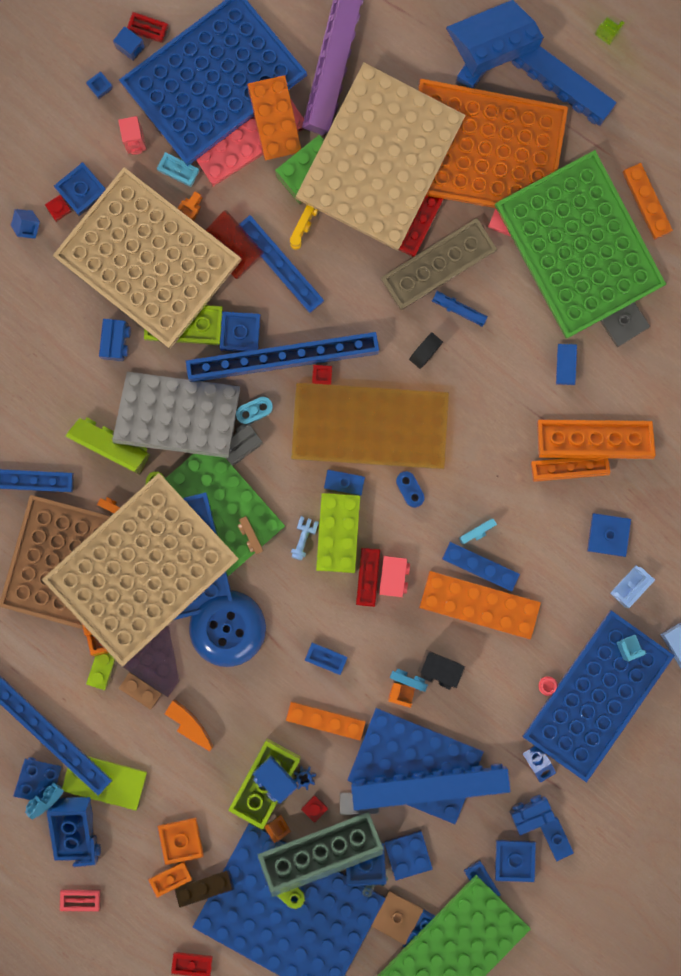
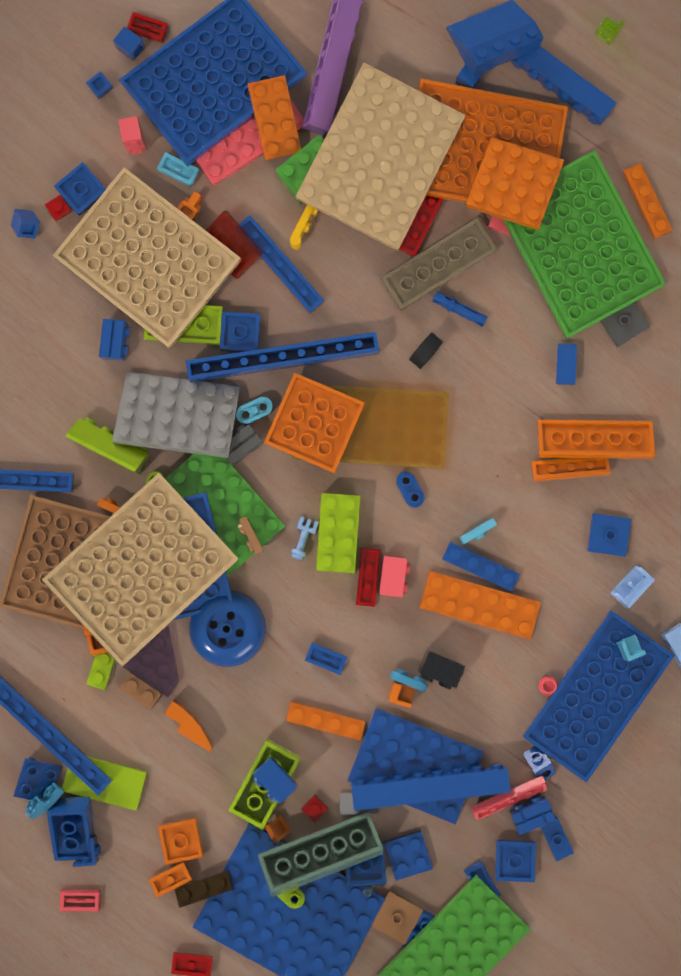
(304, 771): blue gear -> none
(314, 423): none -> orange plate
(322, 374): red plate -> none
(344, 482): blue plate -> none
(506, 800): none -> coral tile
(514, 183): none -> orange plate

